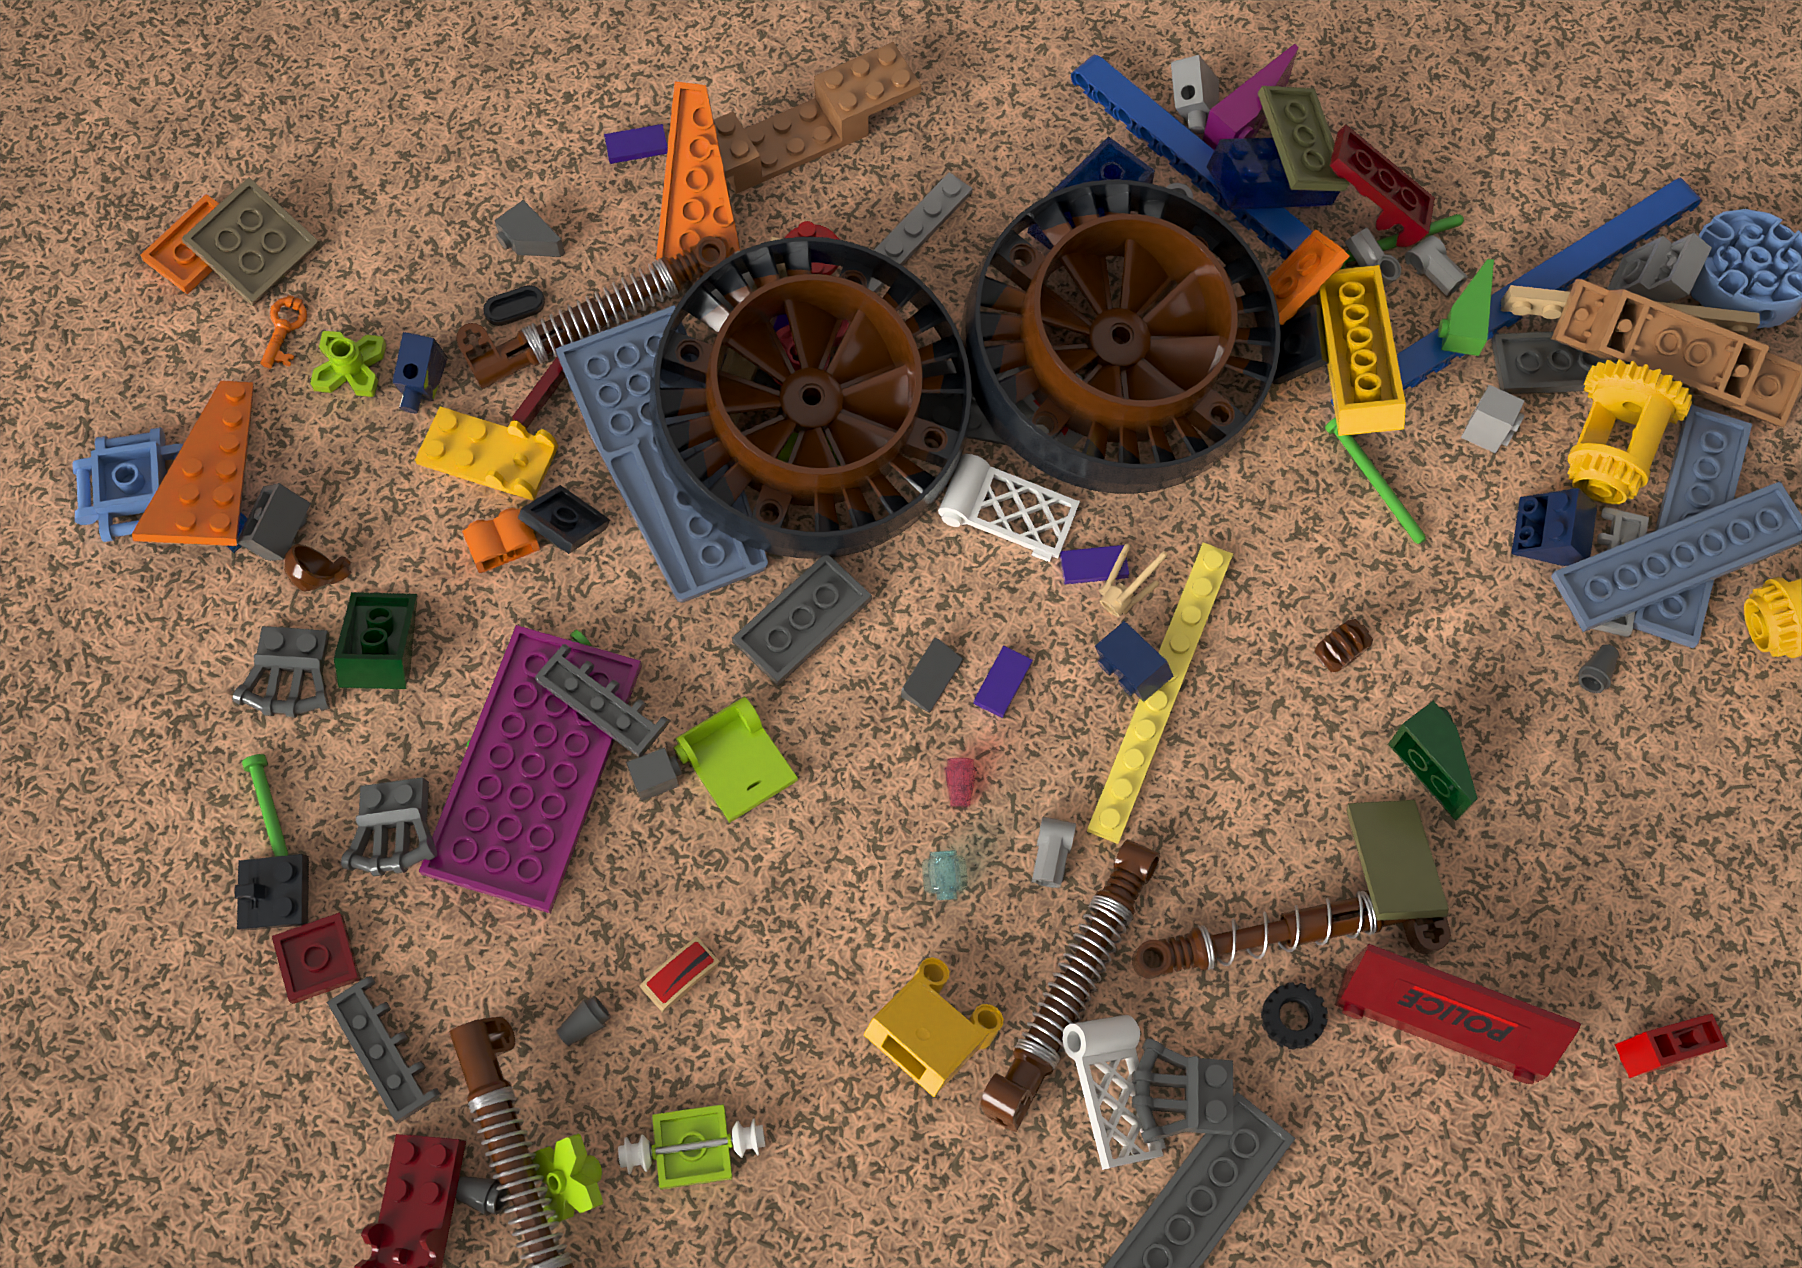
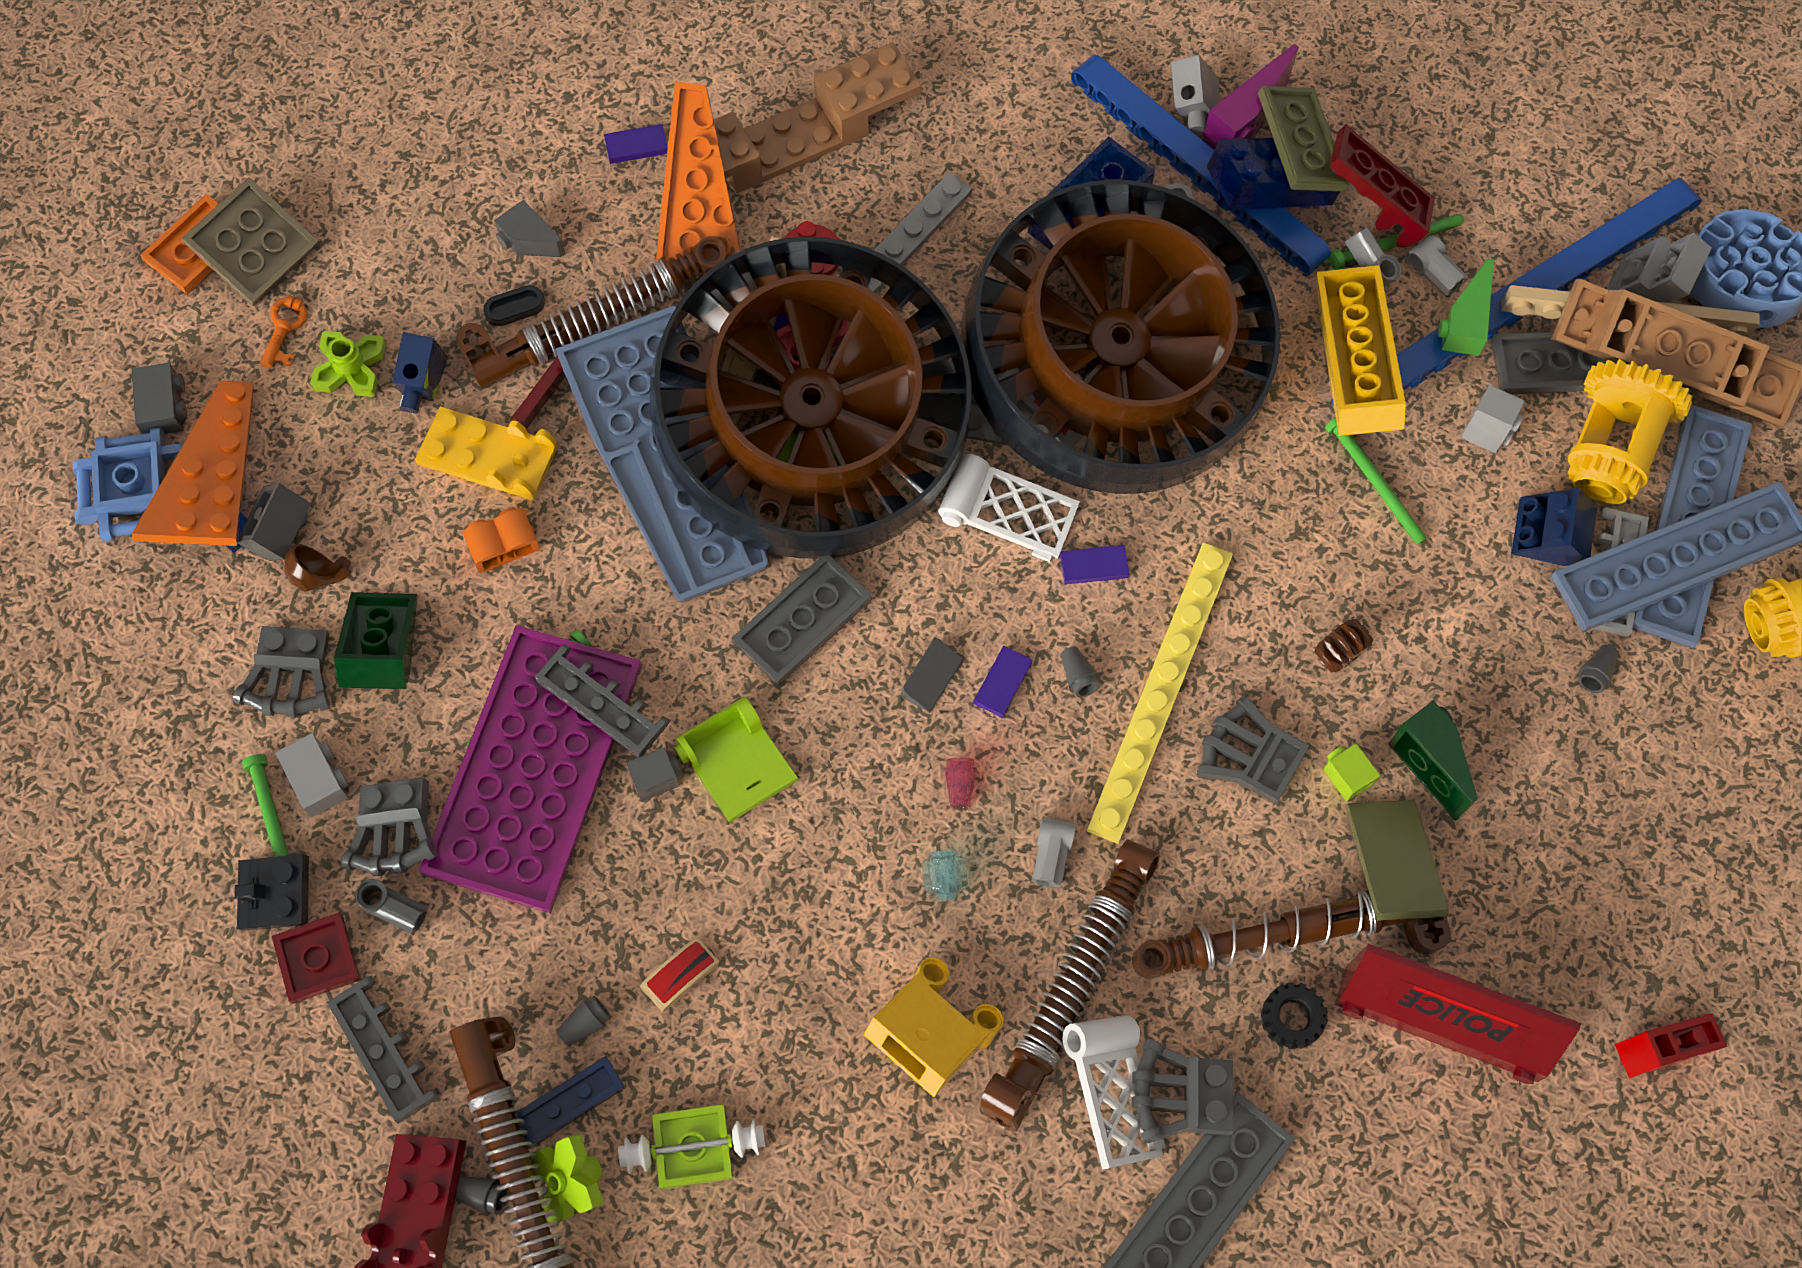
(158, 398): none -> dark grey brick
(312, 774): none -> light grey brick
(392, 907): none -> dark grey piece
(564, 519): black plate -> none
(569, 1101): none -> dark blue plate
(1080, 674): none -> dark grey cone
(1119, 598): tan plant -> none
(1133, 662): dark blue brick -> none
(1272, 762): none -> dark grey plate
(1301, 345): black plate -> none
(1305, 273): orange plate -> none
(1350, 771): none -> lime brick

